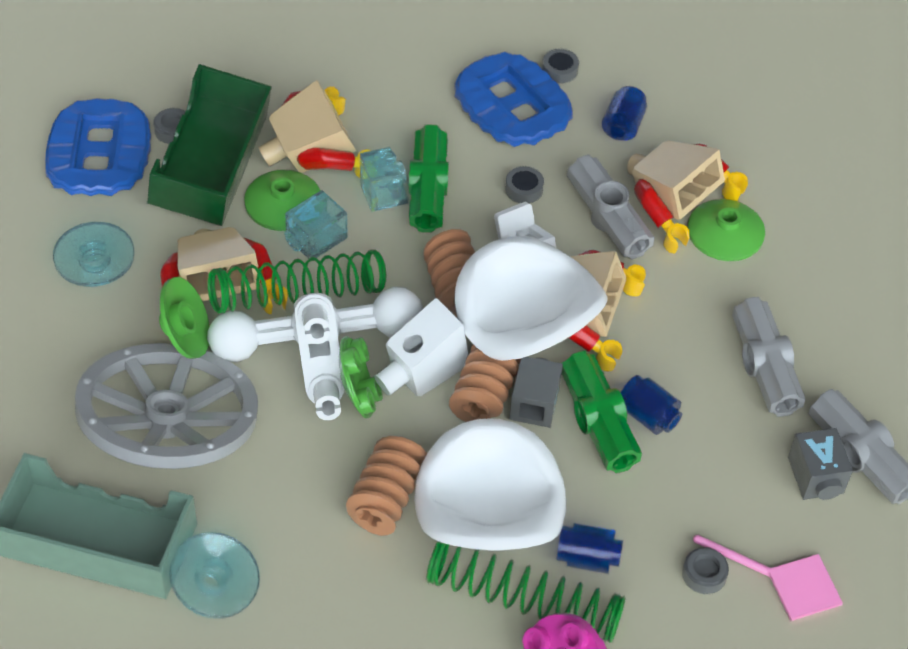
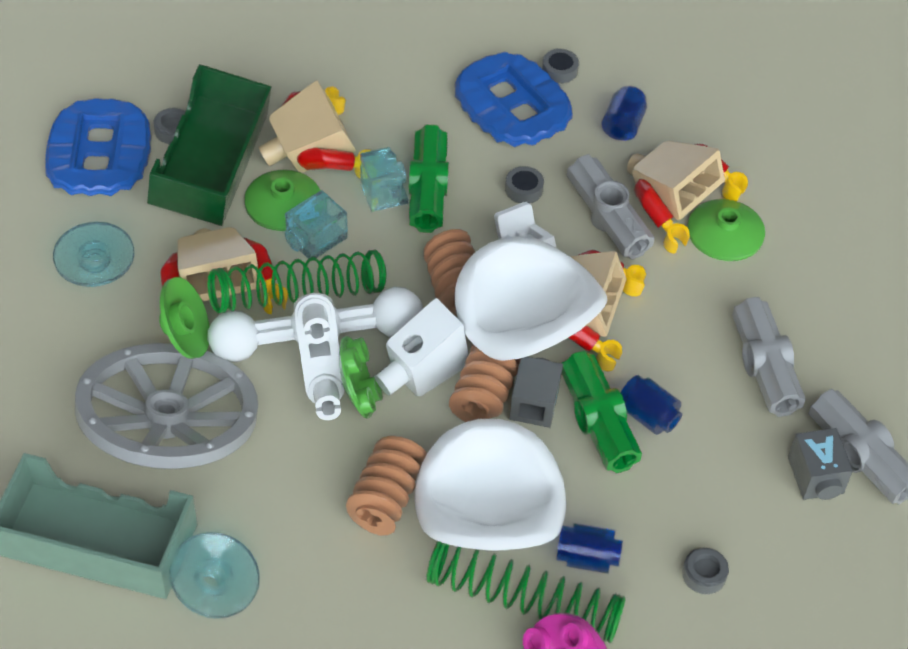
(801, 584): bright pink piece -> none

